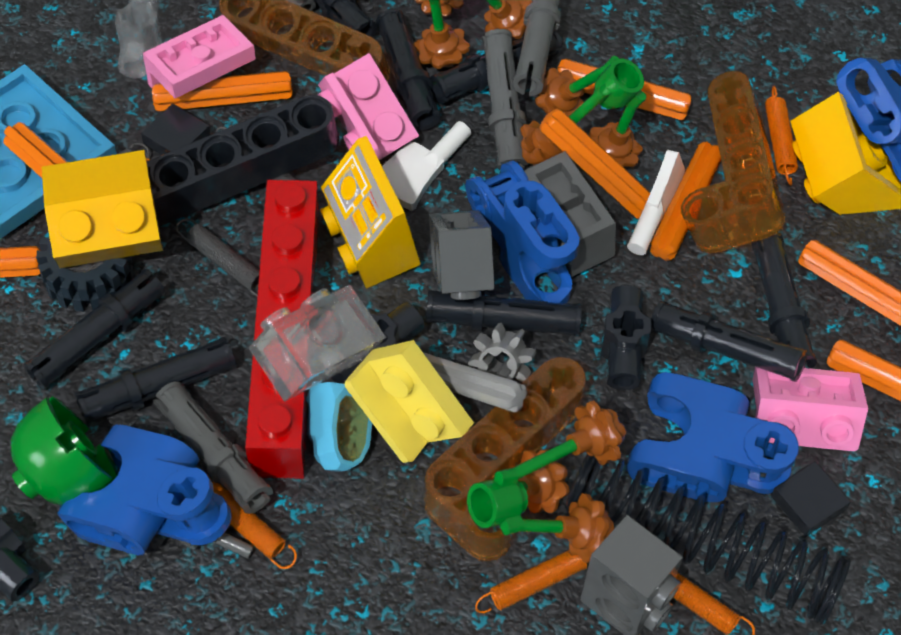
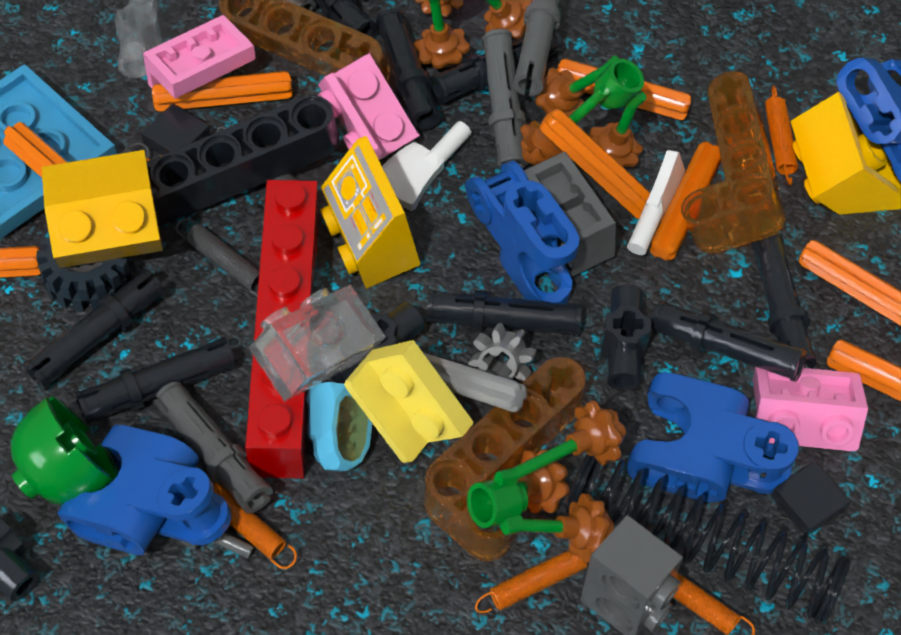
(461, 253): dark grey brick -> none

